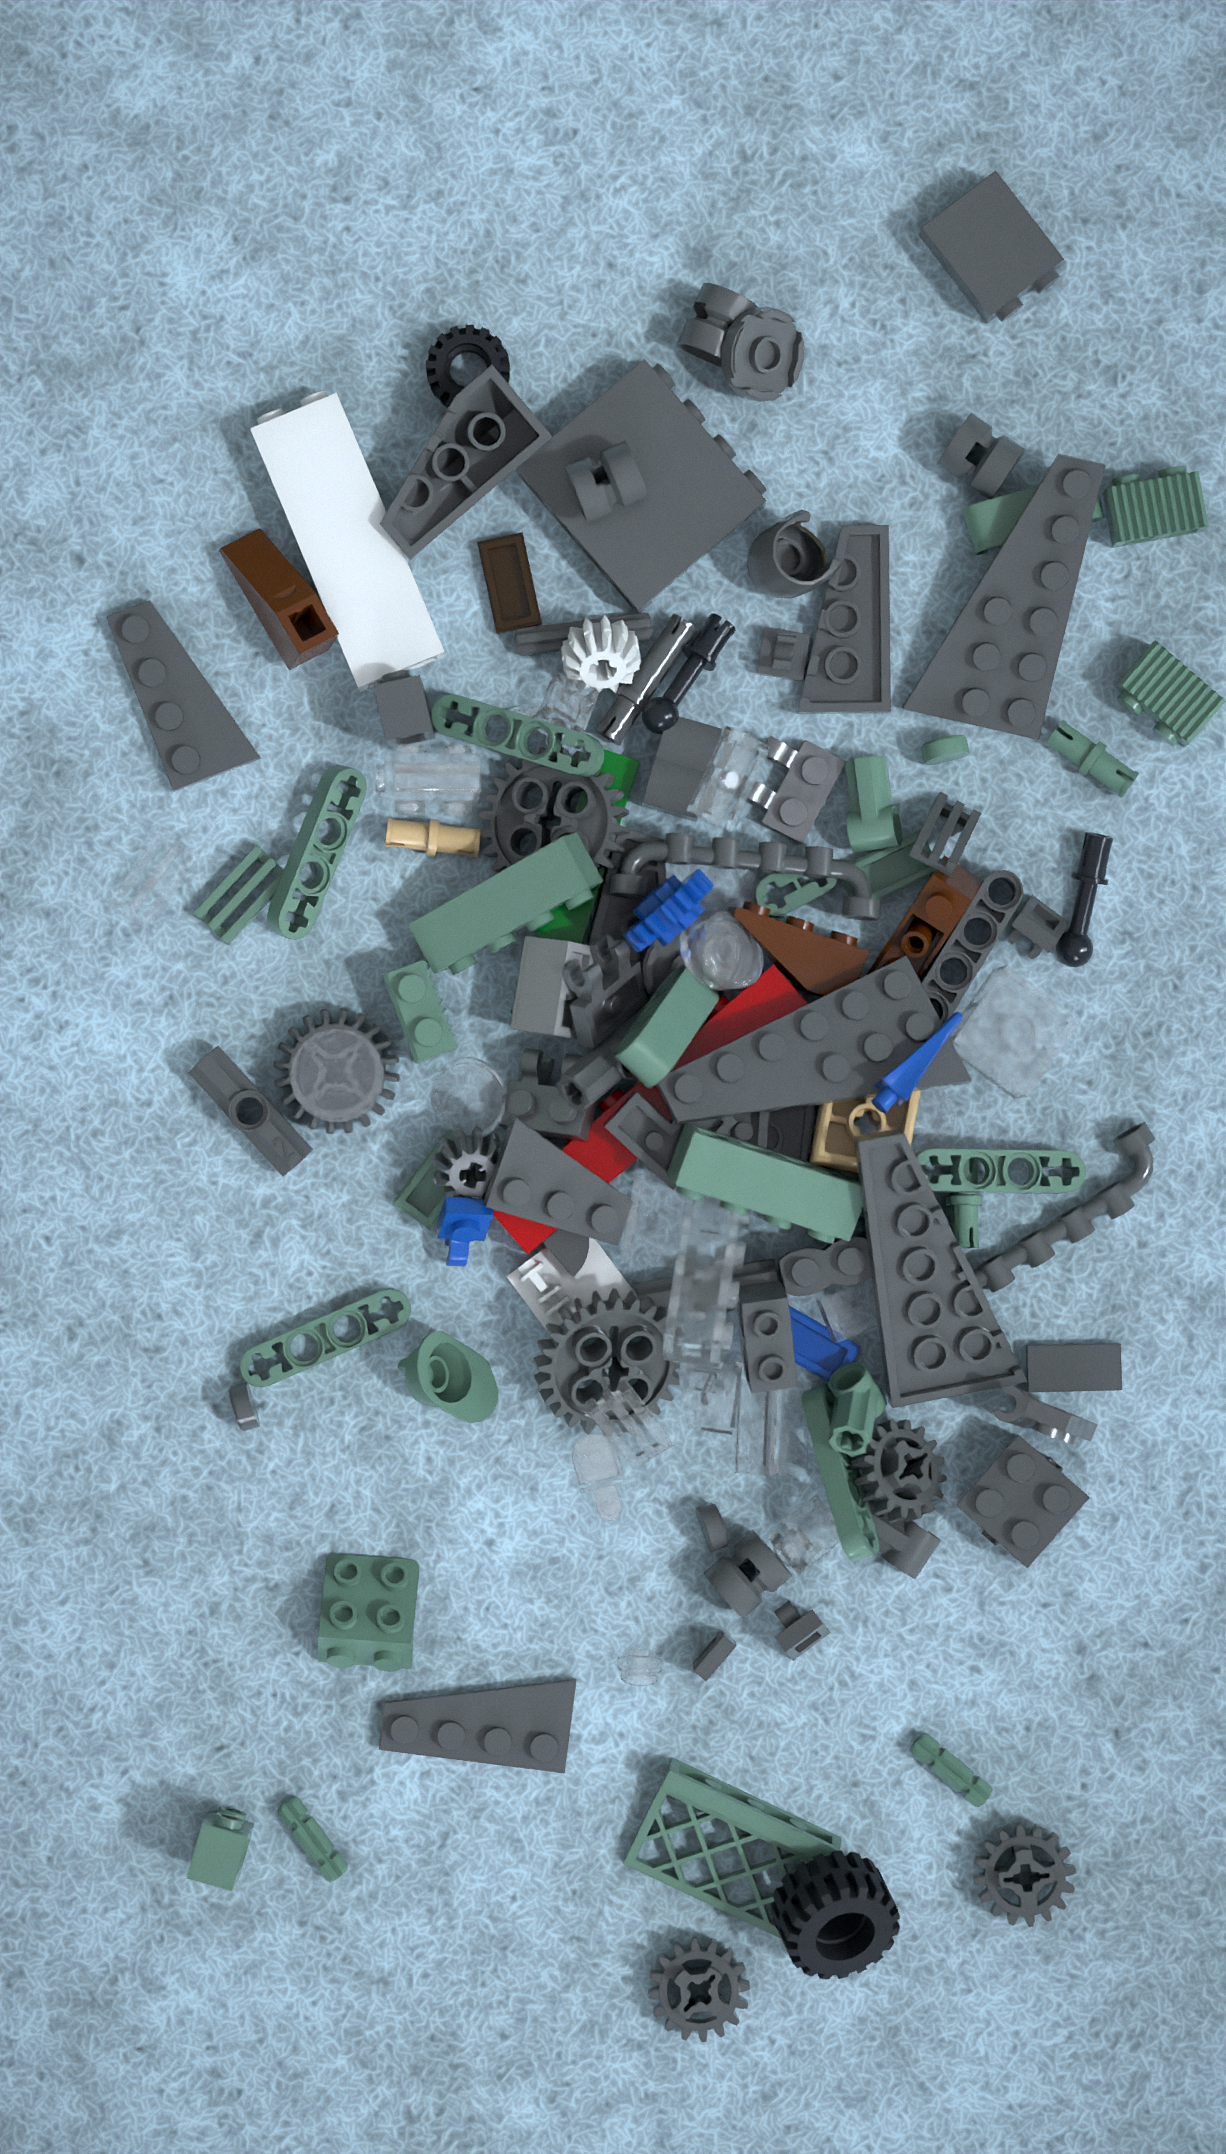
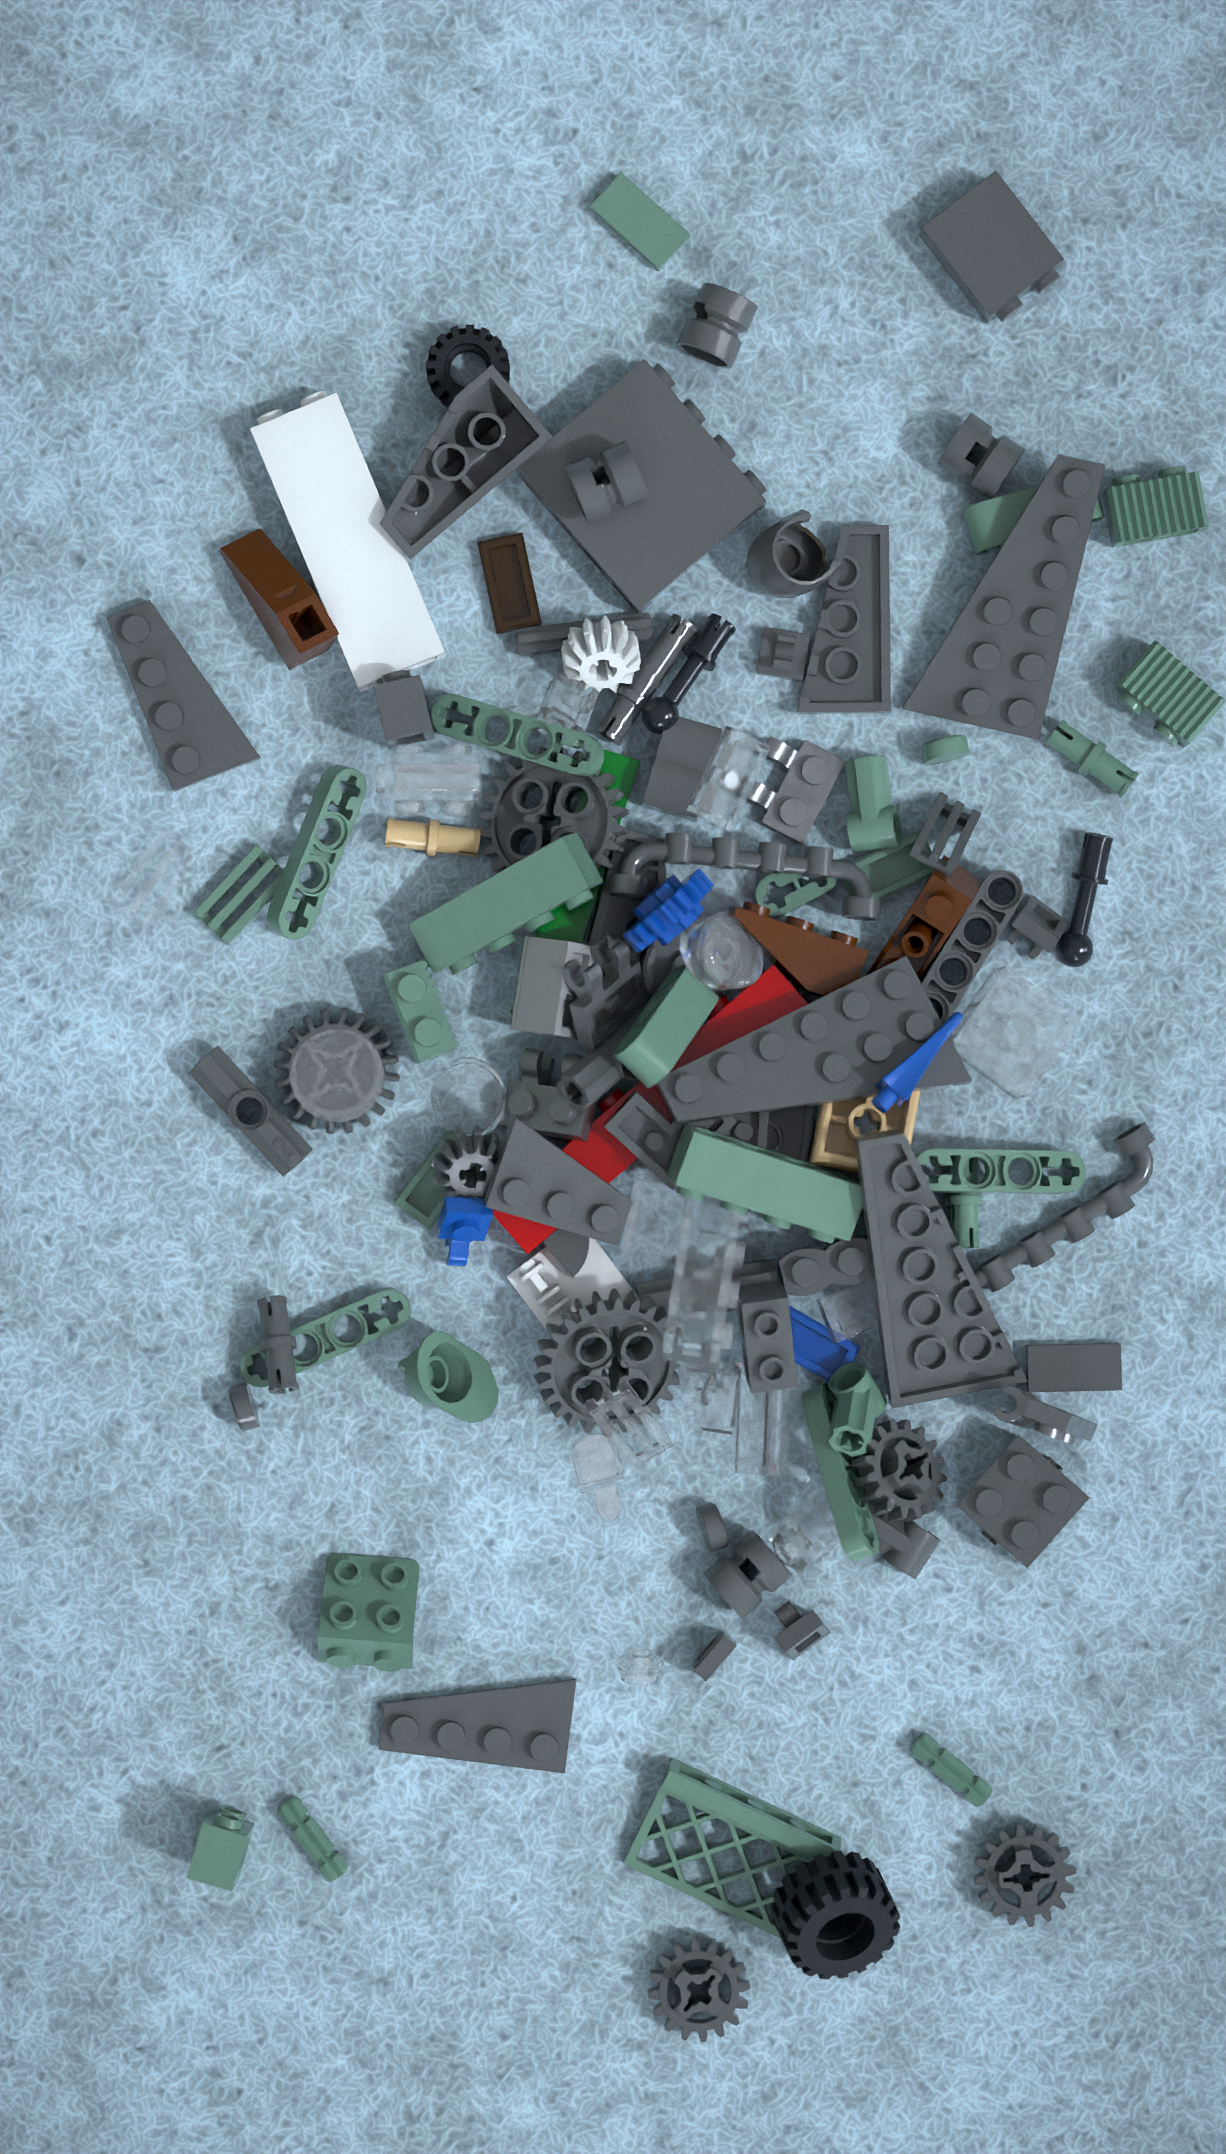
(277, 1344): none -> dark grey pin
(639, 221): none -> sand green tile
(762, 354): dark grey tile -> none

